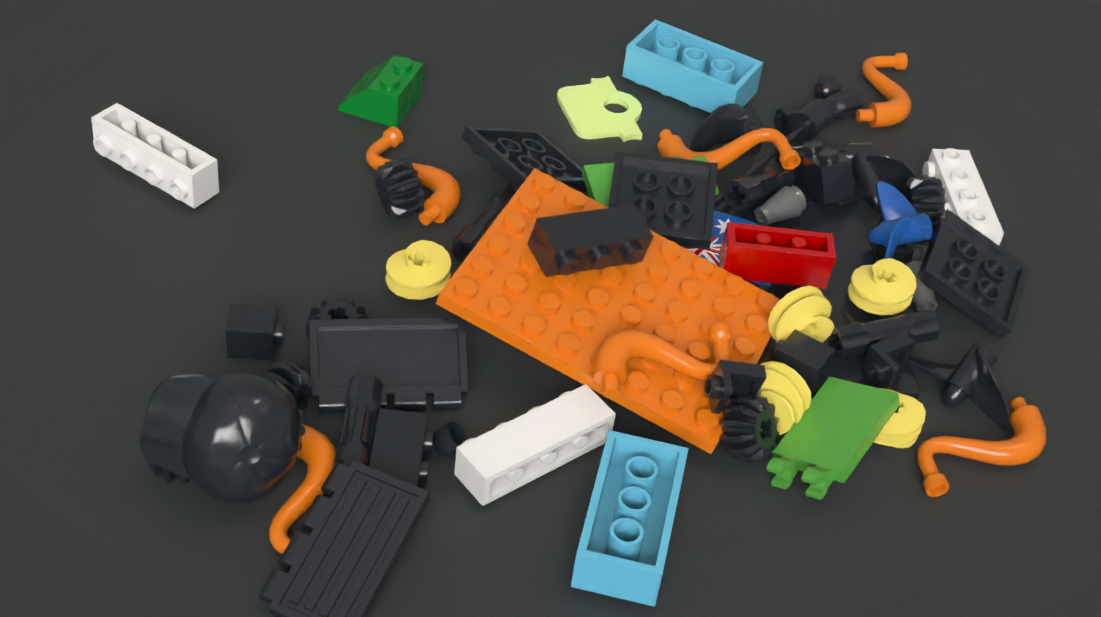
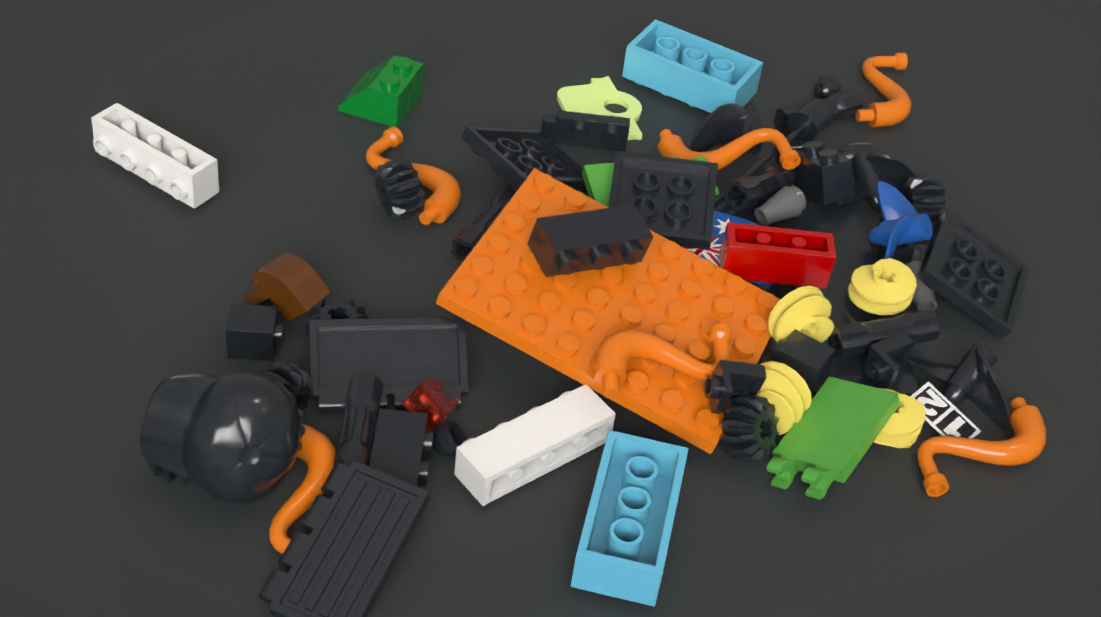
(289, 284): none -> reddish brown brick
(418, 270): light yellow piece -> none
(431, 400): none -> clear red tile
(587, 130): none -> black hinge
(943, 414): none -> sticker
(964, 190): white brick -> none

